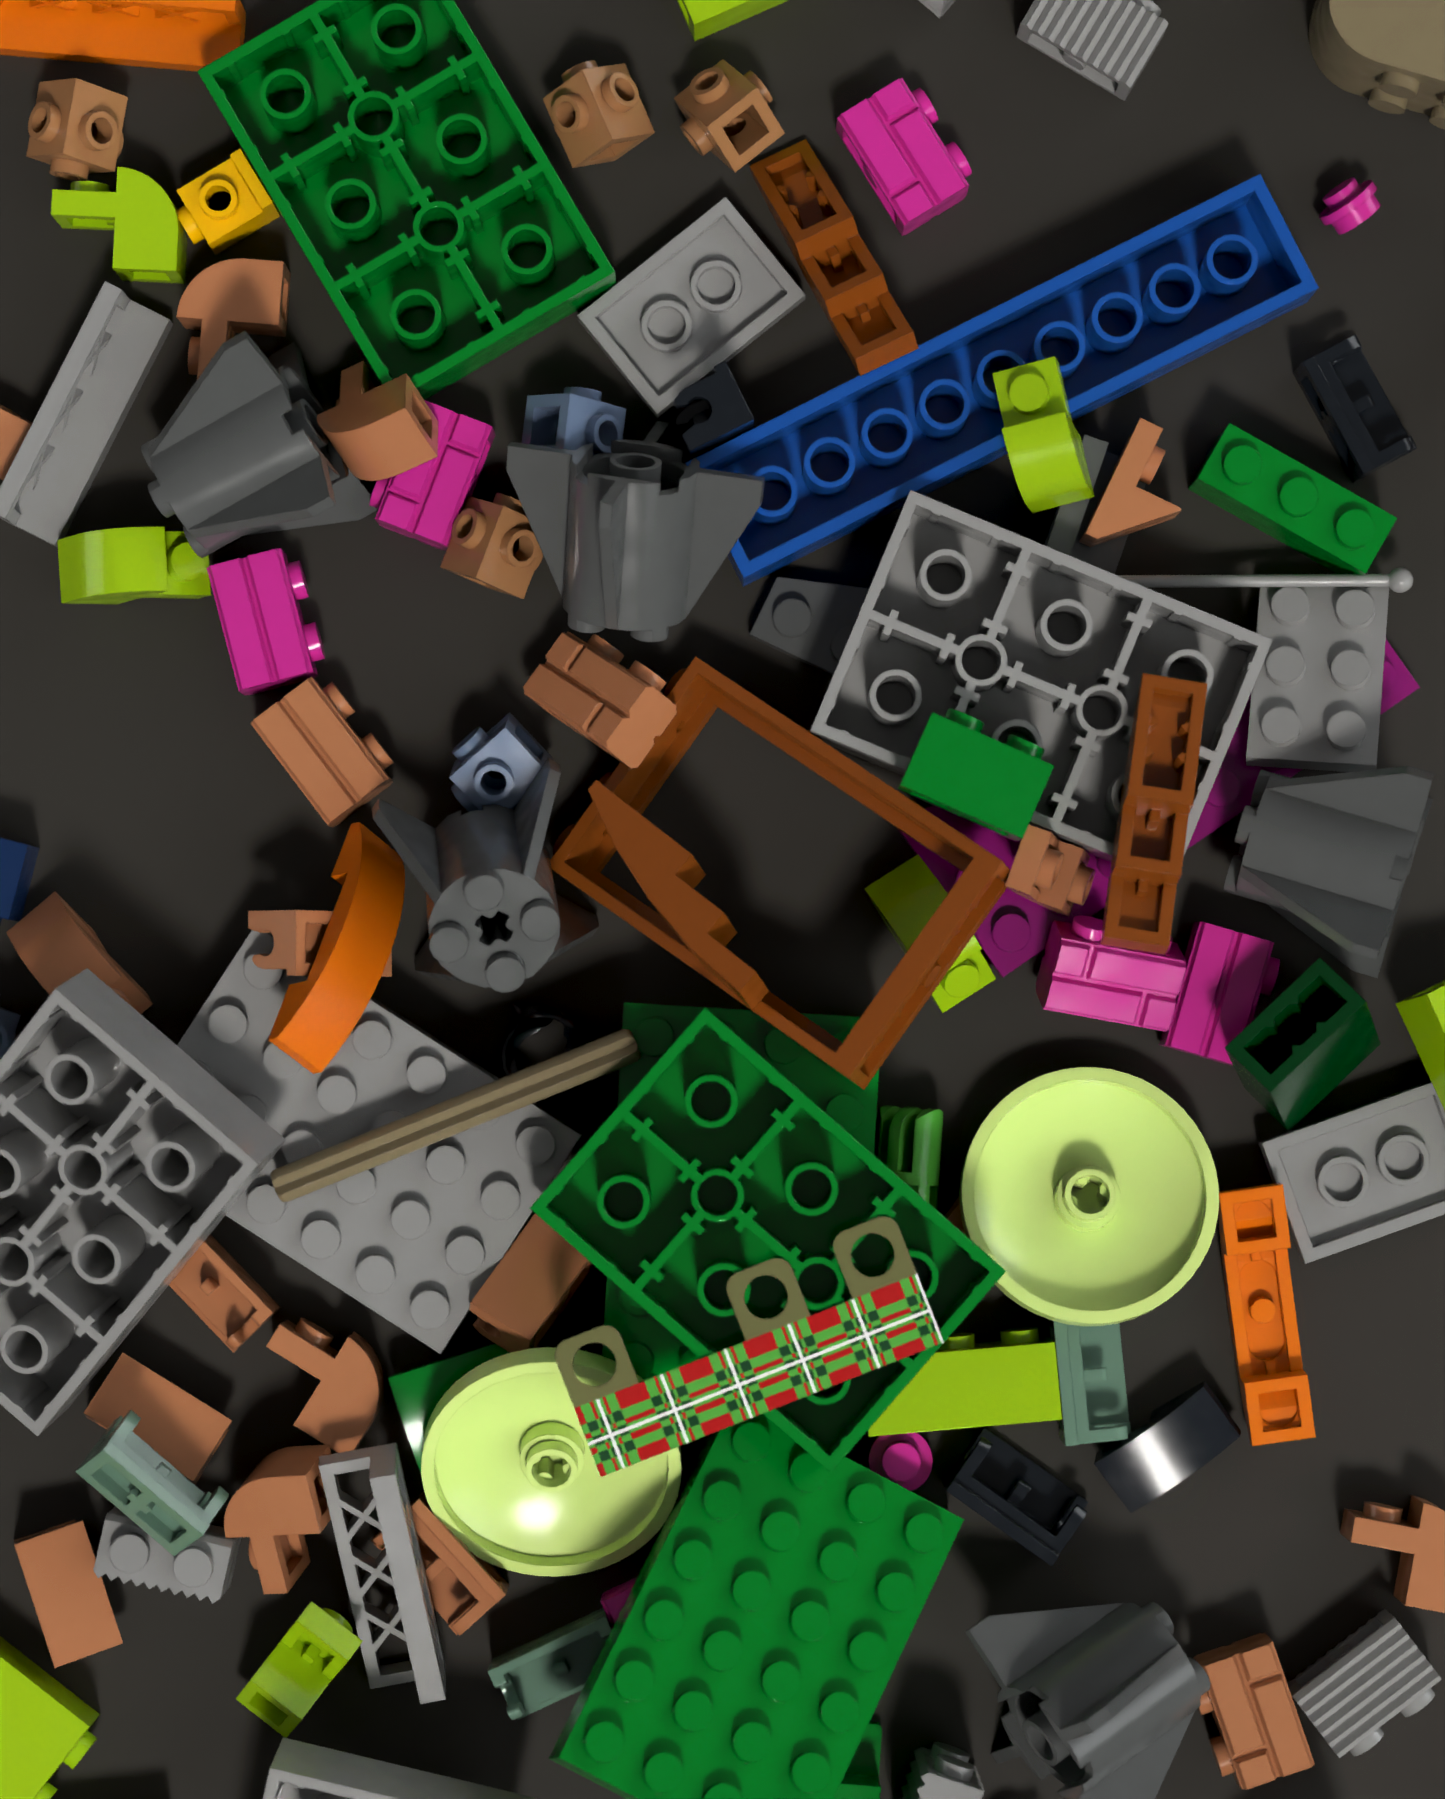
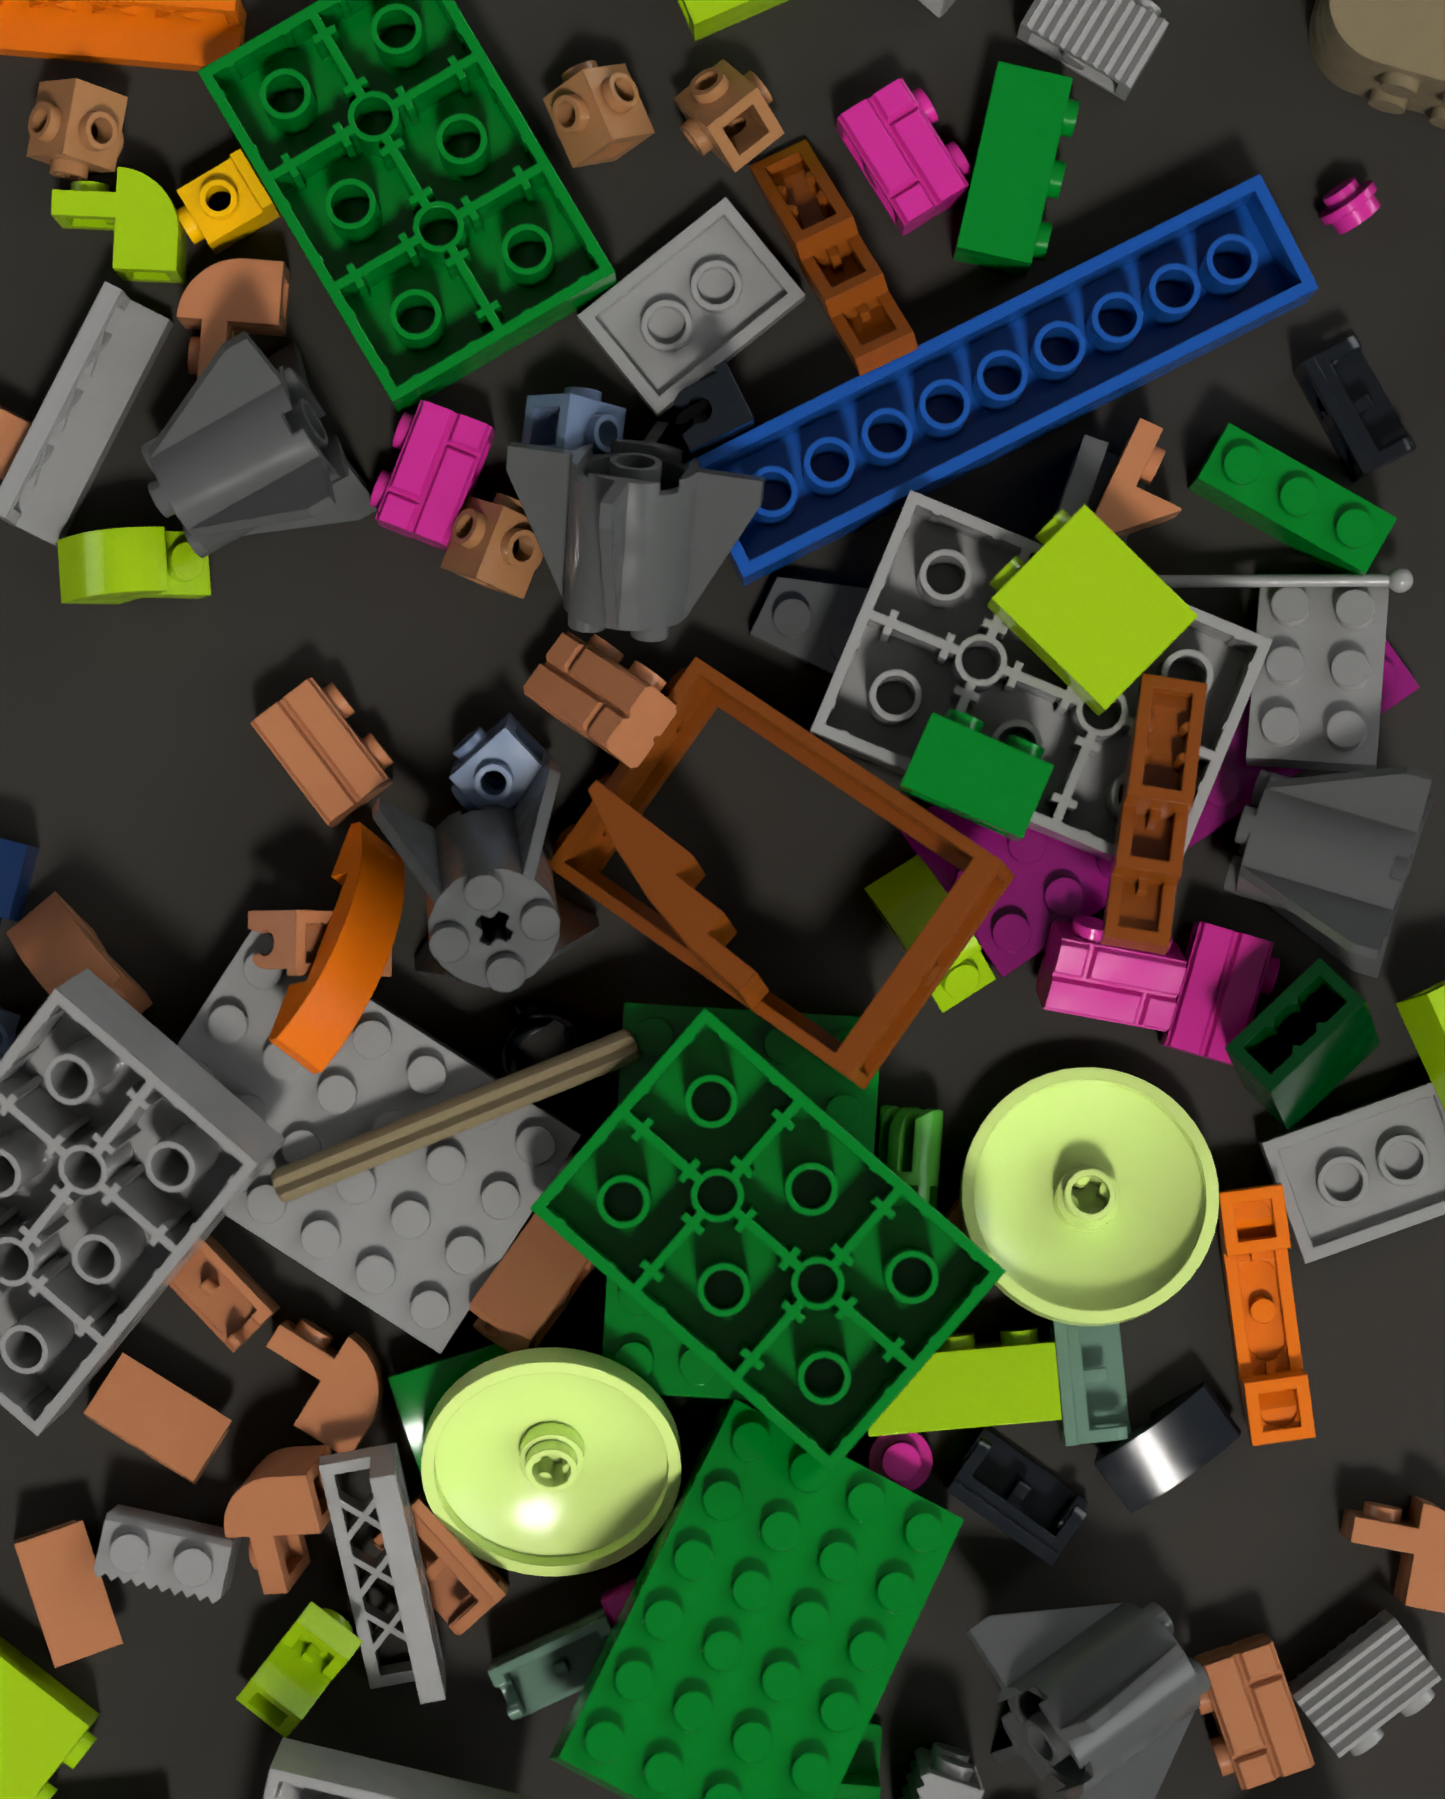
(149, 1487): sand green hinge -> none
(264, 621): dark pink brick -> none
(380, 426): nougat brick -> none
(773, 1367): piece -> none
(1016, 169): none -> green brick
(1041, 436): lime brick -> none
(1050, 871): nougat slope -> none
(1089, 607): none -> lime brick

